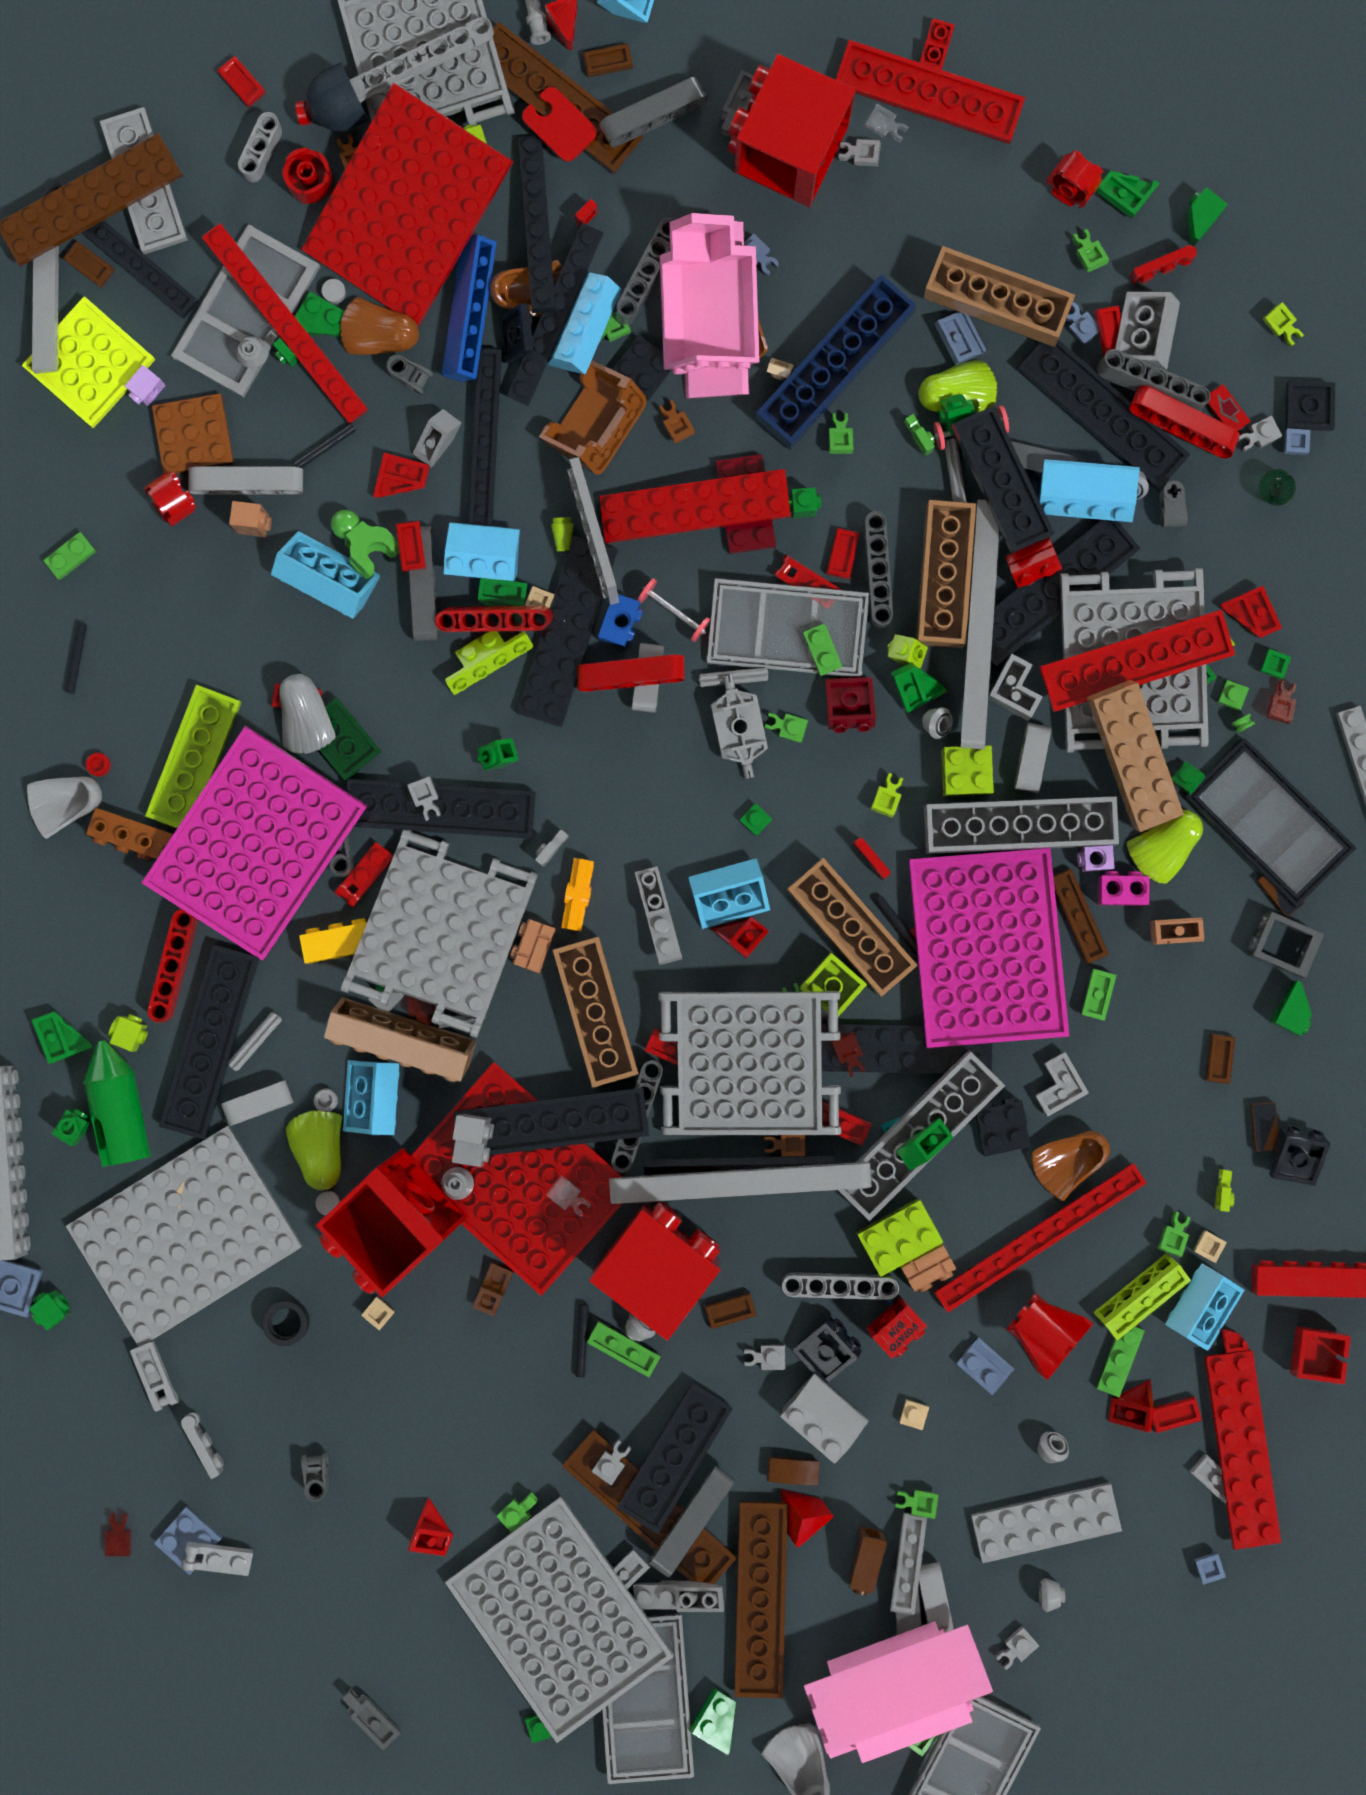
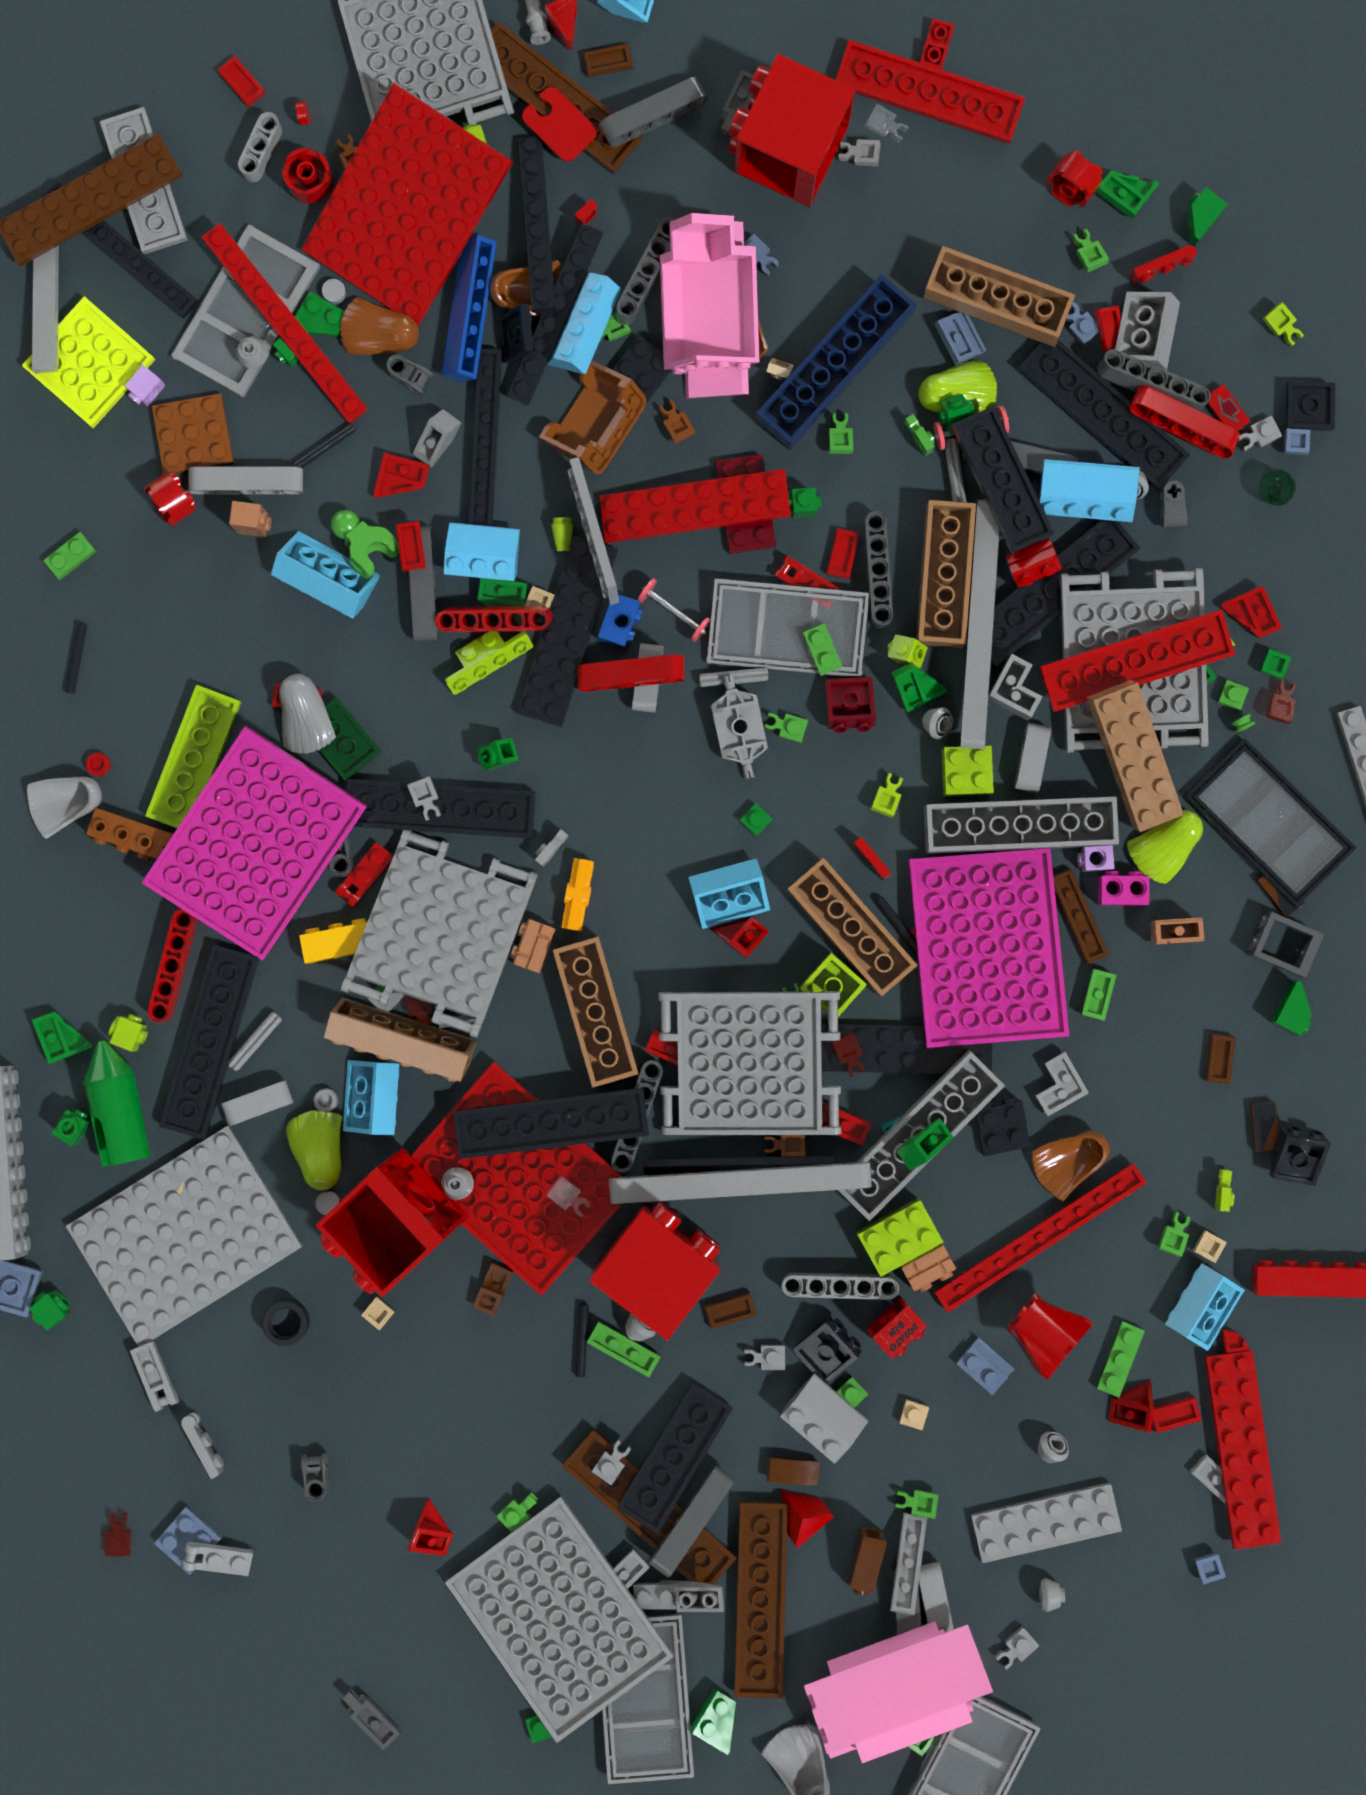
(89, 264): reddish brown tile -> none
(337, 100): piece -> none
(471, 1139): light grey brick -> none
(658, 915): light grey slope -> none
(852, 1392): none -> bright green plate
(1144, 1298): lime fence -> none
(1188, 778): green plate -> none
(1316, 1355): red piece -> none

